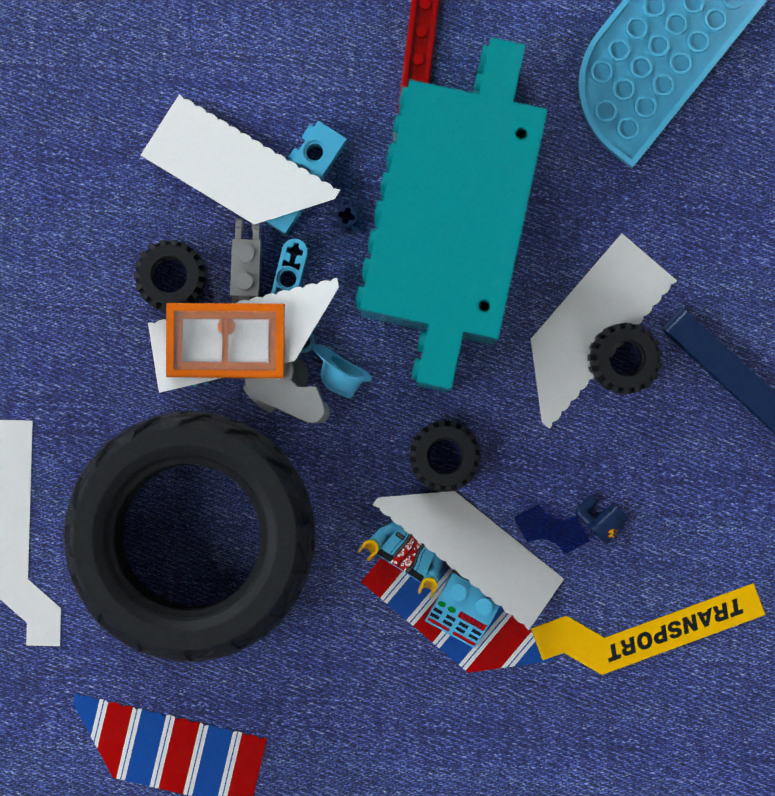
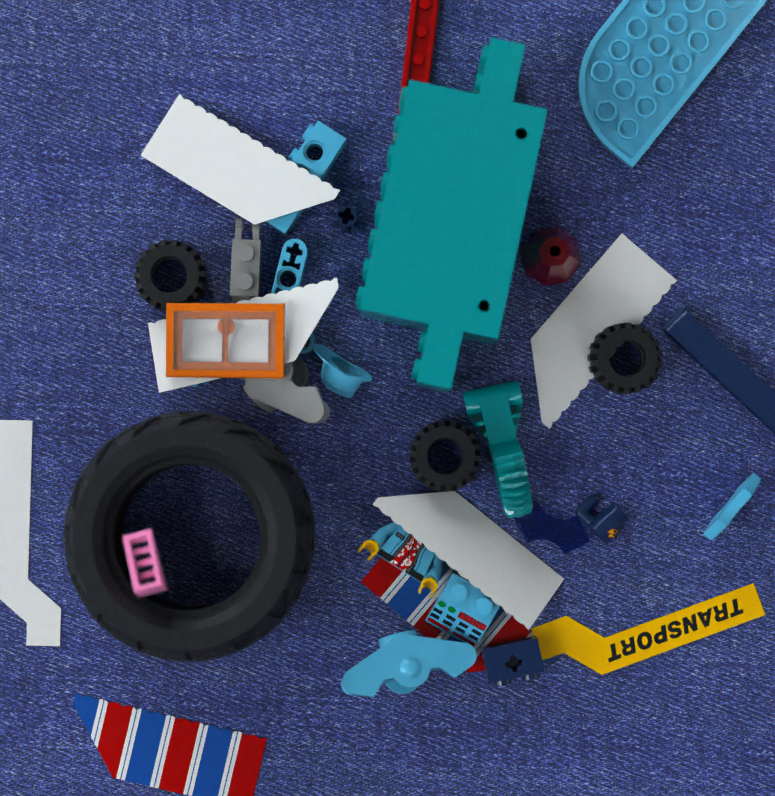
(134, 566): none -> bright pink slope
(406, 663): none -> medium azure piece
(496, 416): none -> teal arm
(525, 649): none -> dark blue brick
(544, 267): none -> dark red cone
(731, 508): none -> medium azure tile

